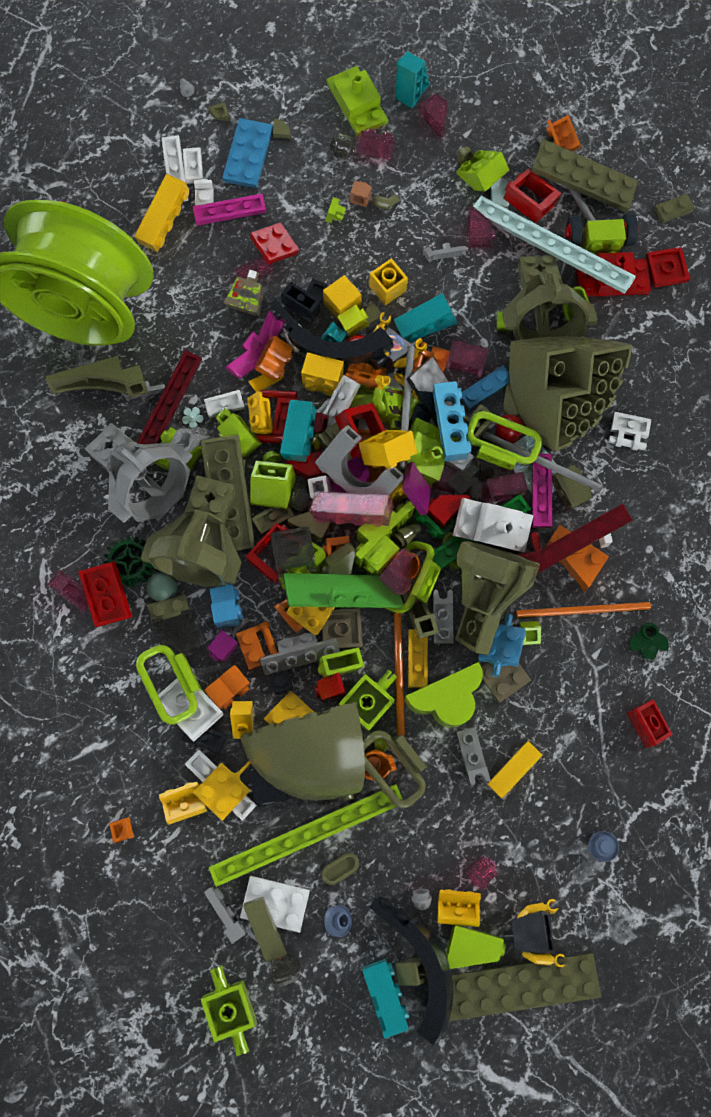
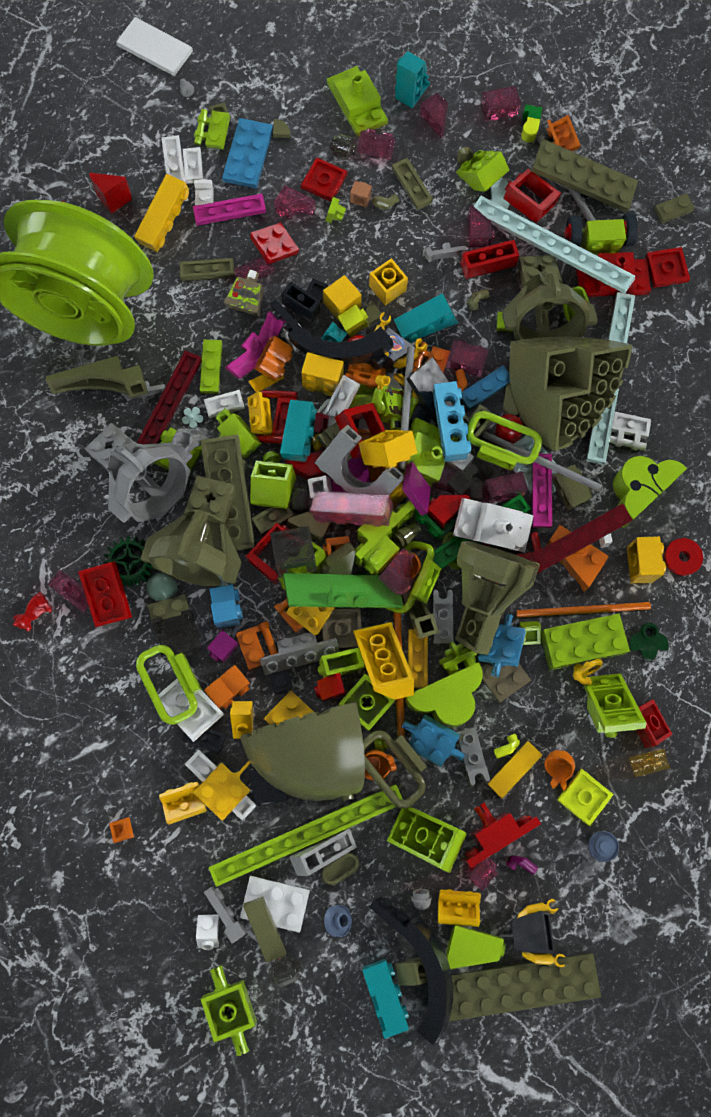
(36, 606): none -> red animal
(111, 190): none -> red slope
(154, 46): none -> white tile
(207, 269): none -> olive tile
(207, 931): none -> white bracket
(211, 366): none -> lime plate
(217, 129): none -> lime plate
(292, 203): none -> clear pink arch
(322, 853): none -> light grey slope
(324, 179): none -> red tile
(385, 661): none -> yellow slope
(412, 183): none -> olive plate
(427, 838): none -> lime brick
(433, 740): none -> dark azure plate
(455, 656): none -> lime hips
(461, 379): none -> orange arm
(476, 297): none -> olive arm
(489, 259): none -> red brick
(496, 833): none -> red brick
(500, 103): none -> clear pink brick
(508, 748): none -> neon yellow arm
(523, 862): none -> magenta arm
(532, 117): none -> leg
(560, 767): none -> orange piece
(582, 671): none -> yellow piece
(584, 641): none -> lime brick
(585, 797): none -> neon yellow tile
(612, 705): none -> lime brick
(618, 332): none -> light aqua plate
(643, 481): none -> lime brick
(645, 559): none -> yellow brick
(649, 762): none -> clear yellow hips
(691, 549): none -> red tile

